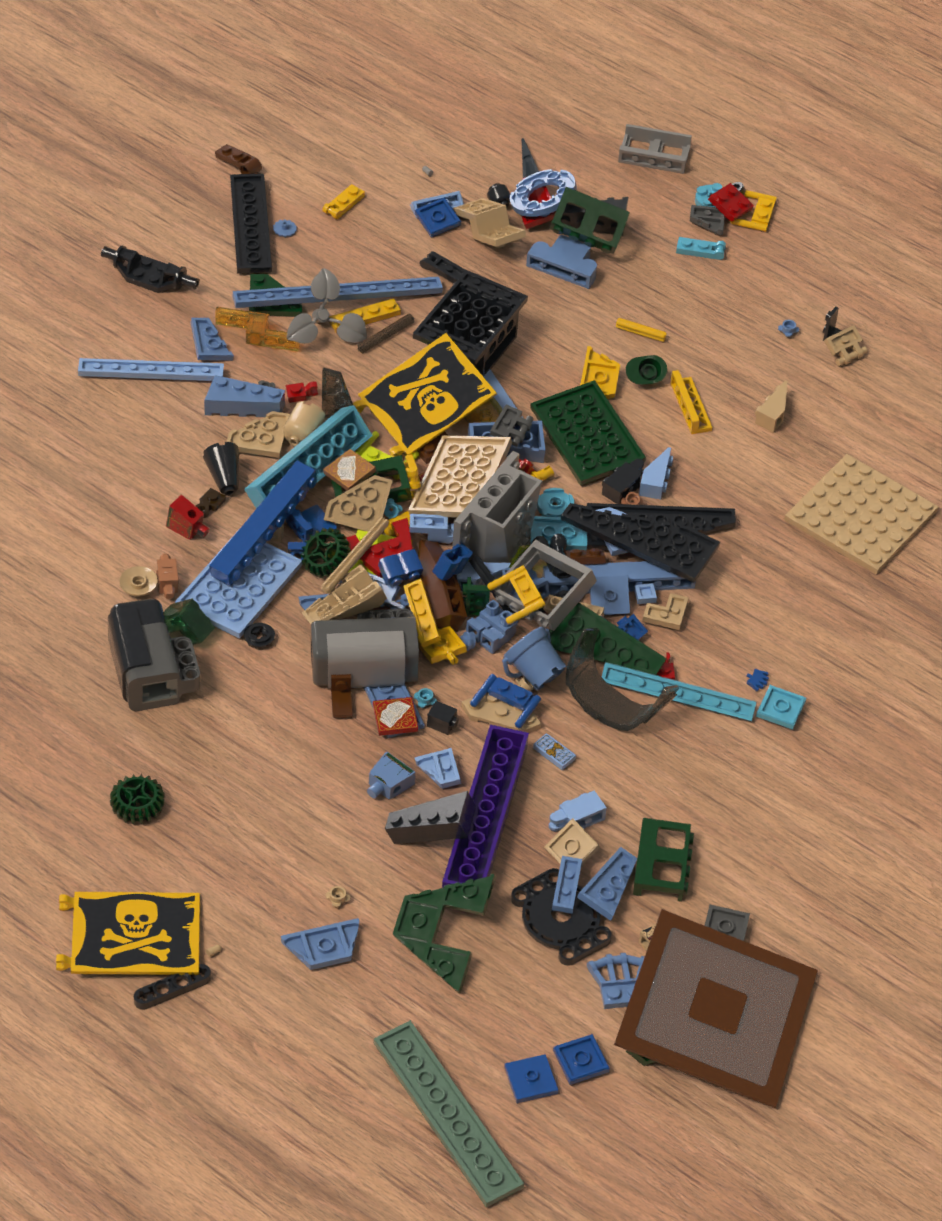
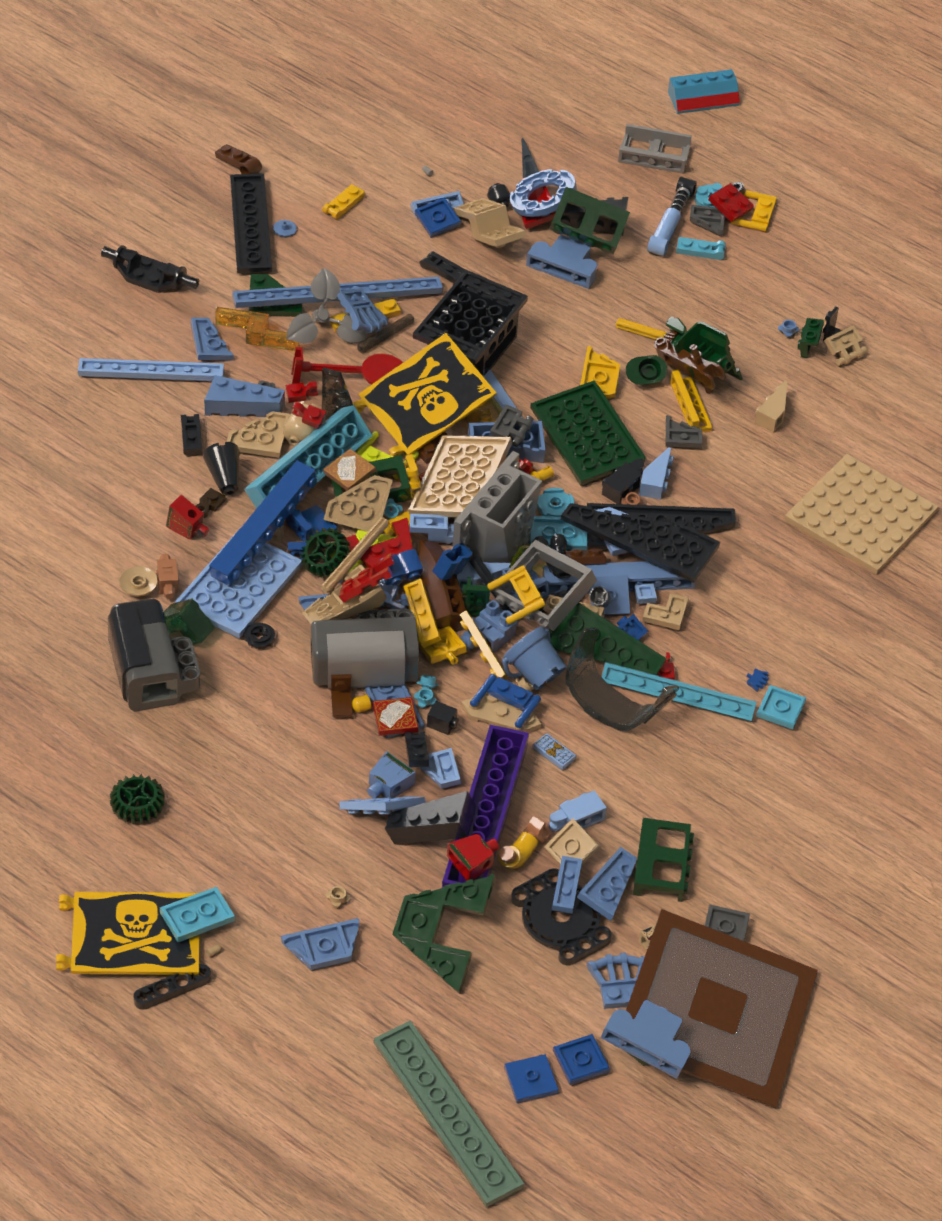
(191, 434): none -> black plate
(197, 914): none -> medium azure plate
(311, 416): none -> red plate
(361, 703): none -> yellow piece
(362, 311): none -> medium blue plate
(367, 578): none -> red wing
(372, 368): none -> red piece
(382, 805): none -> light blue plate
(416, 749): none -> black plate
(427, 682): none -> medium azure plate
(472, 855): none -> red torso
(478, 640): none -> plate
(523, 847): none -> piece
(596, 597): none -> dark grey wheel
(649, 1037): none -> medium blue brick
(659, 241): none -> light blue piece
(682, 434): none -> dark grey wing
(697, 352): none -> piece
(704, 91): none -> dark azure slope
(810, 335): none -> dark green bracket

